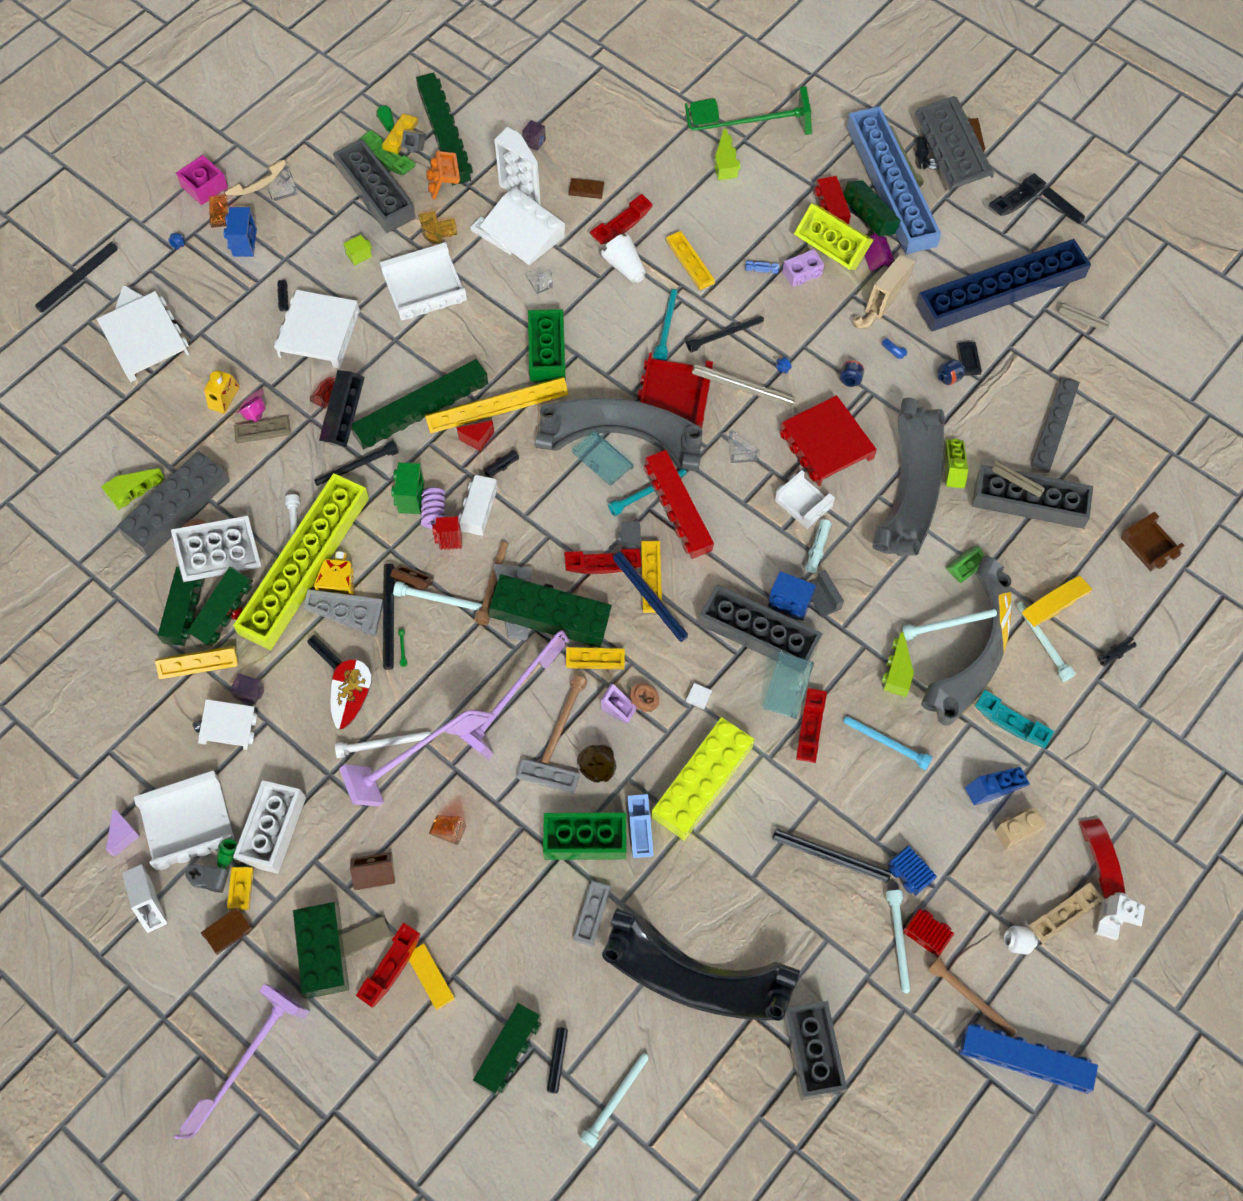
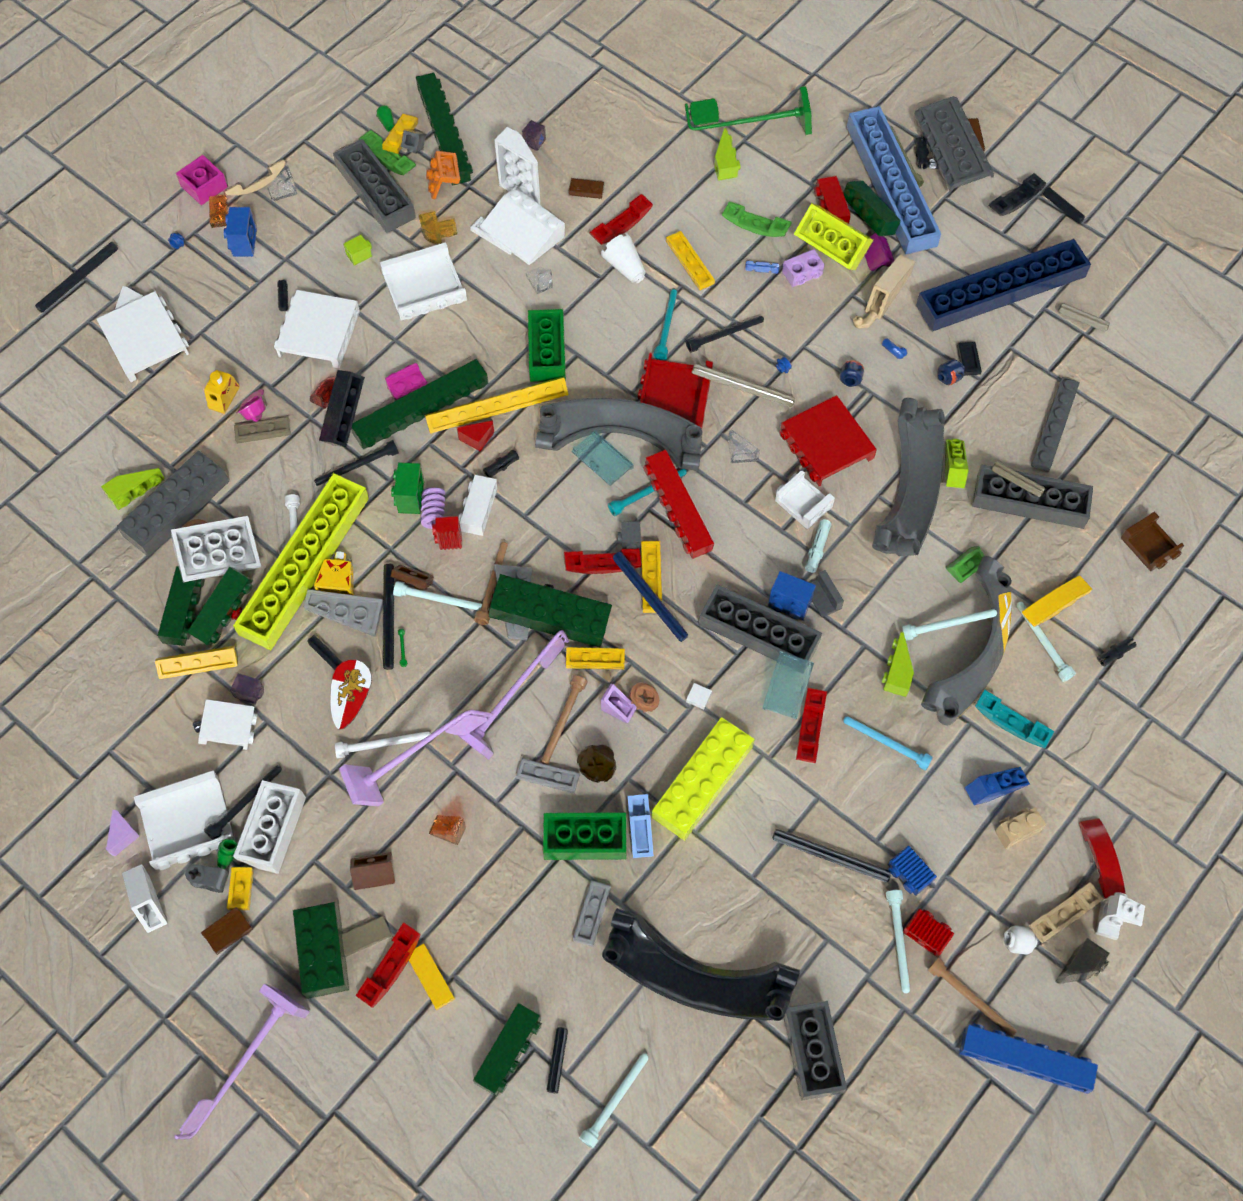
(215, 829): none -> black piece
(405, 381): none -> dark pink bracket
(756, 224): none -> bright green slope
(1084, 962): none -> clear smoke slope

